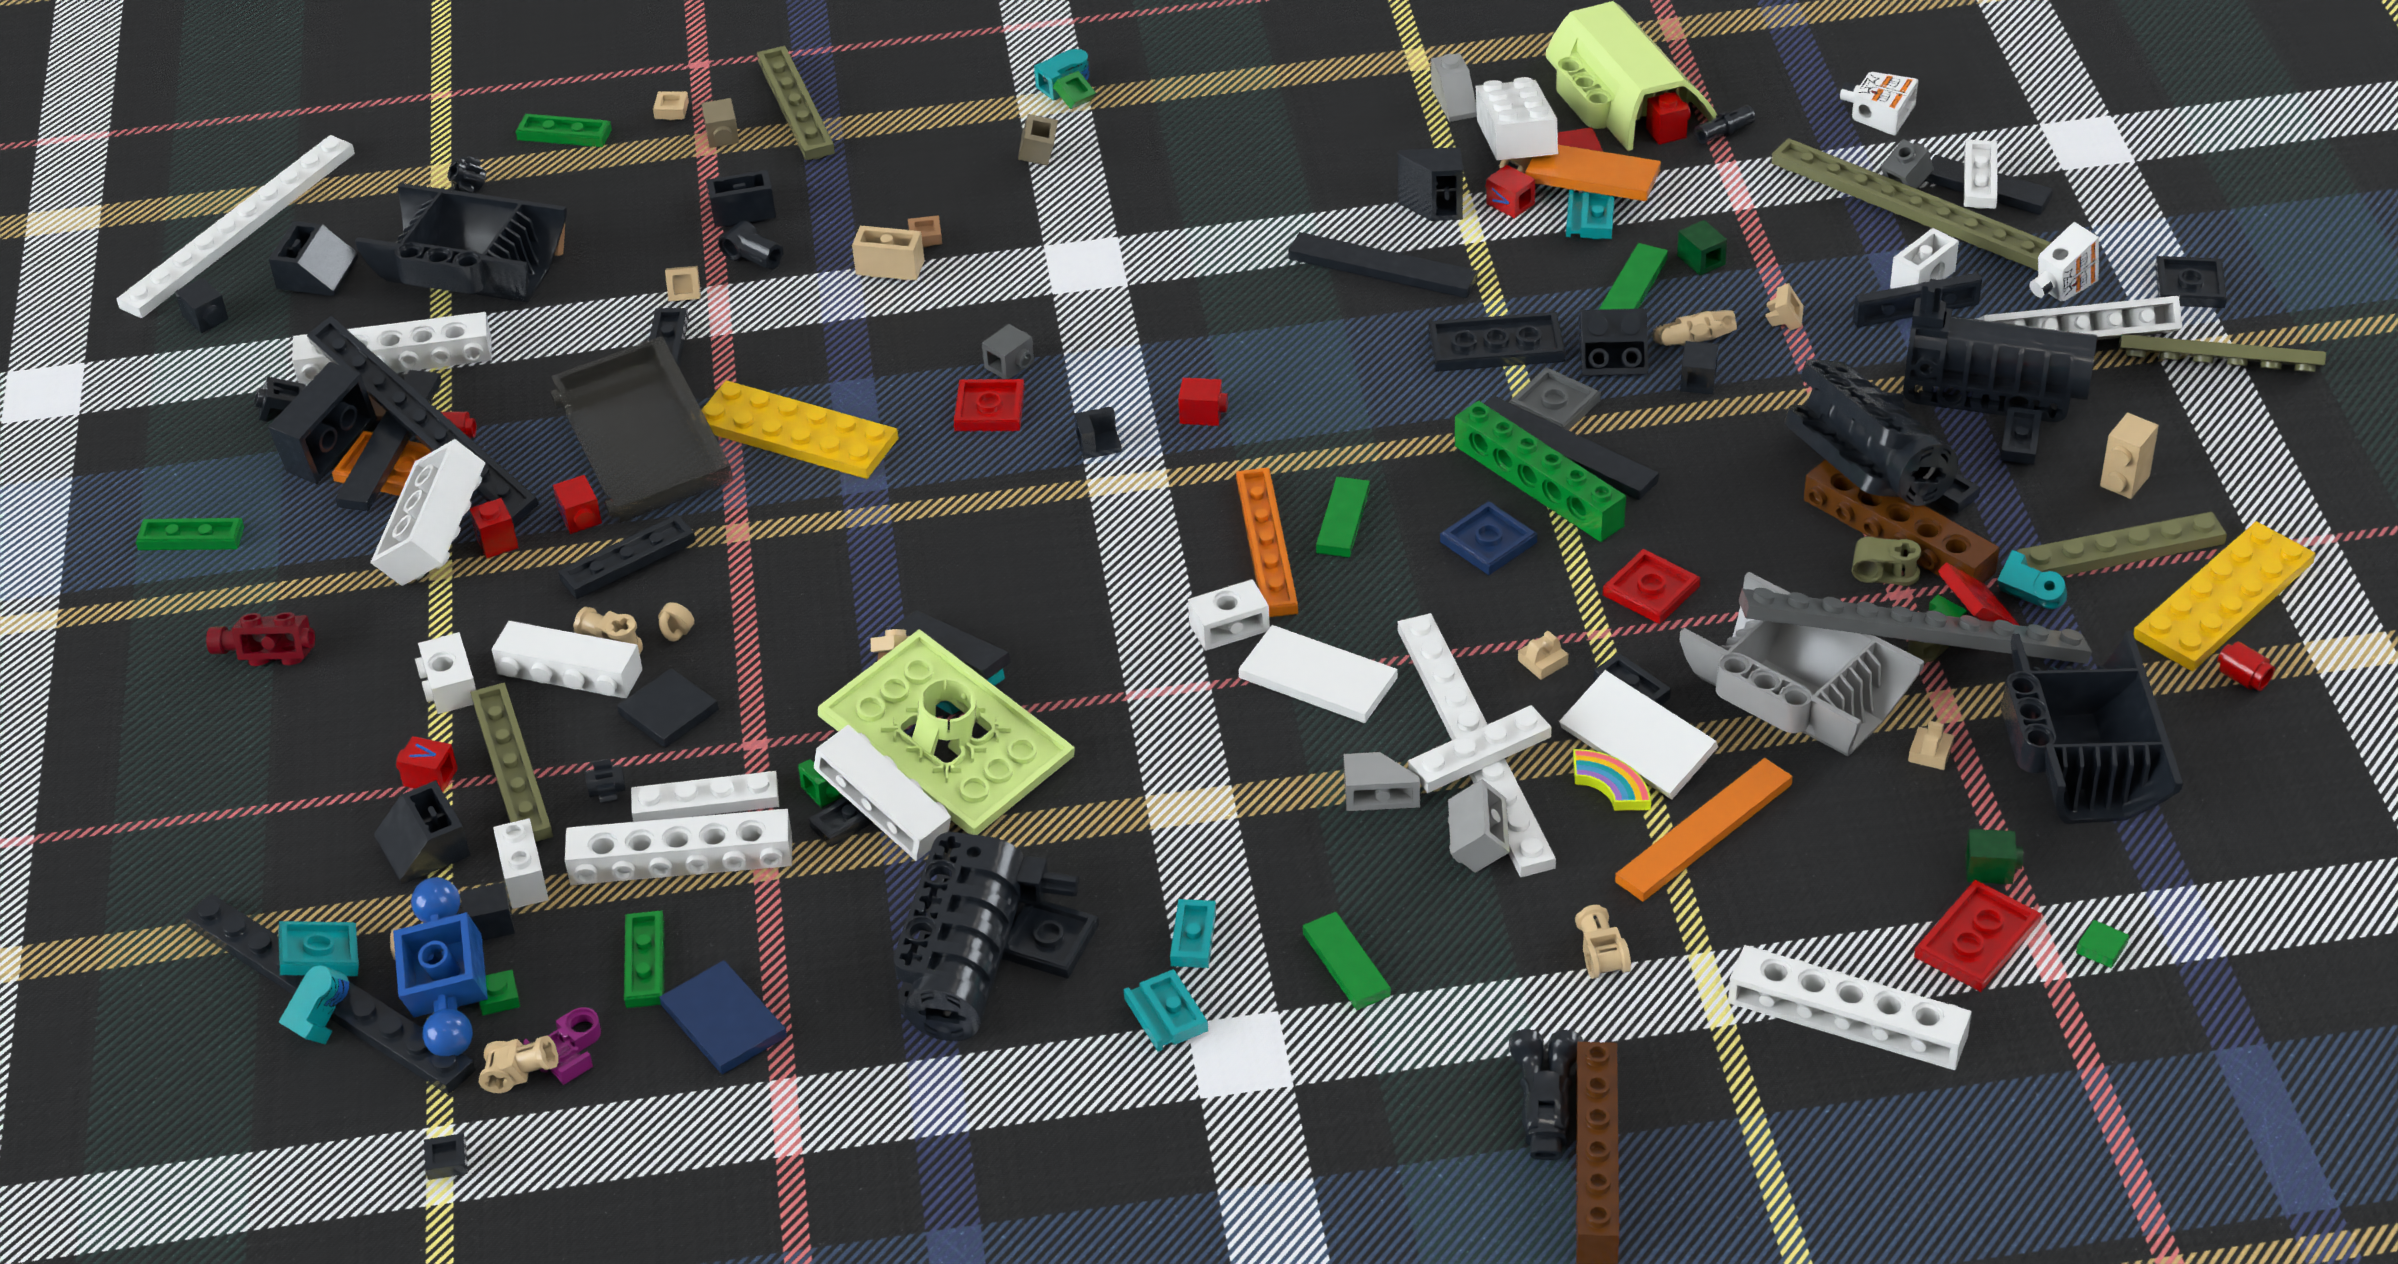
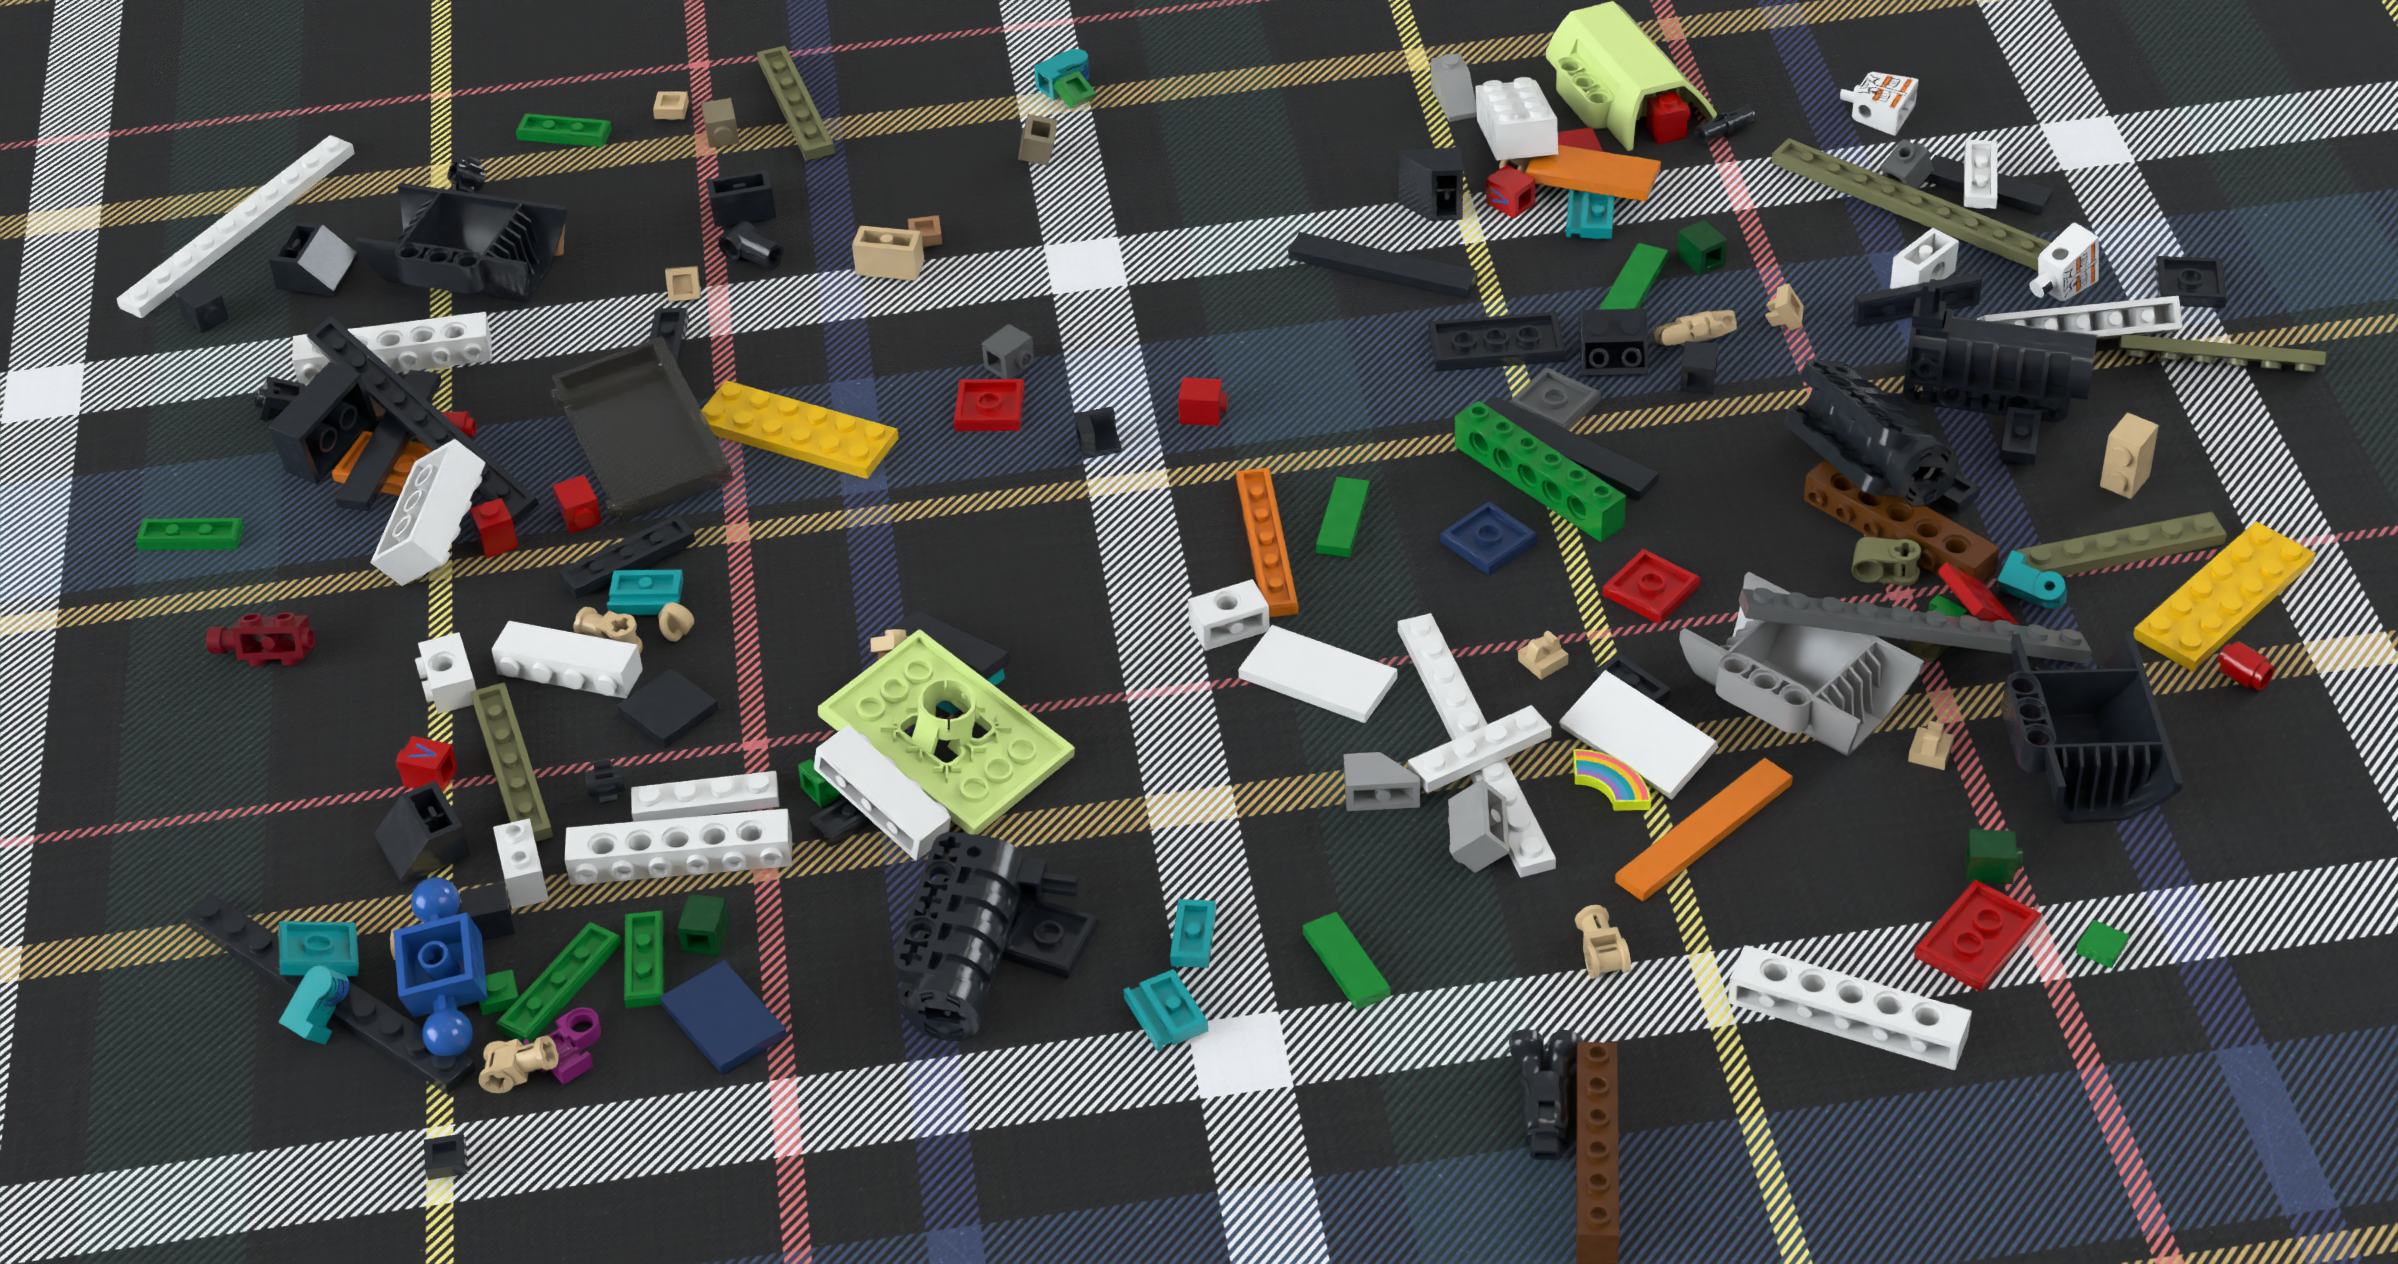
(558, 983): none -> green tile
(644, 591): none -> teal plate
(703, 925): none -> dark green brick

